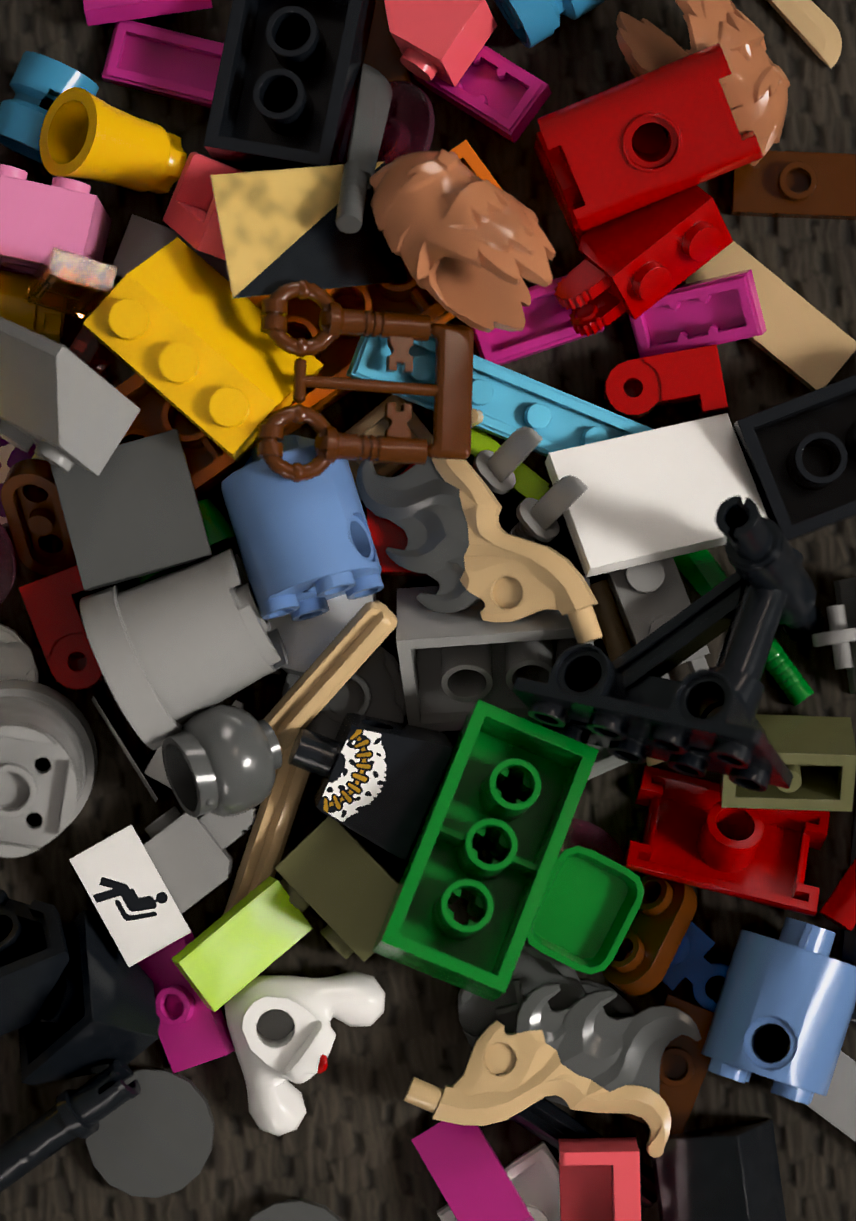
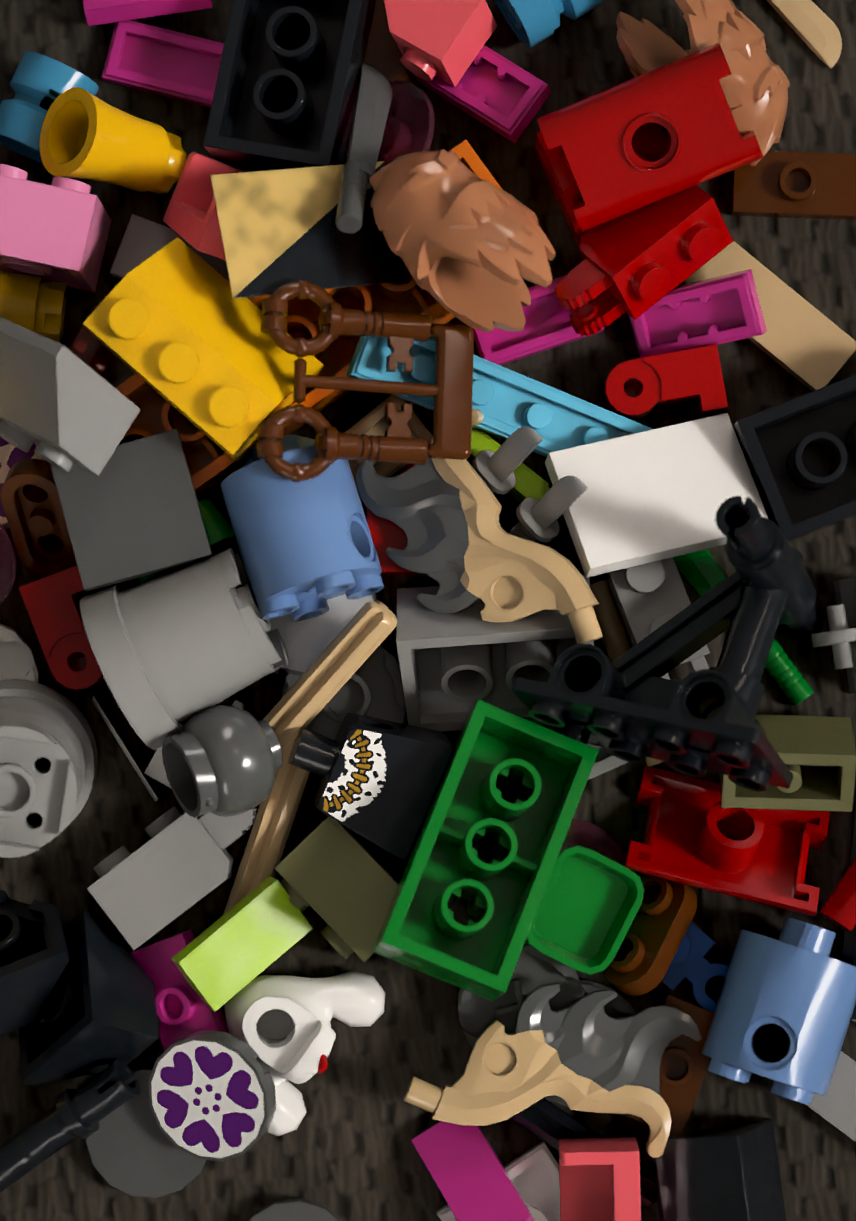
(70, 283): clear orange tile -> none
(130, 895): white sticker -> none
(211, 1095): none -> tile

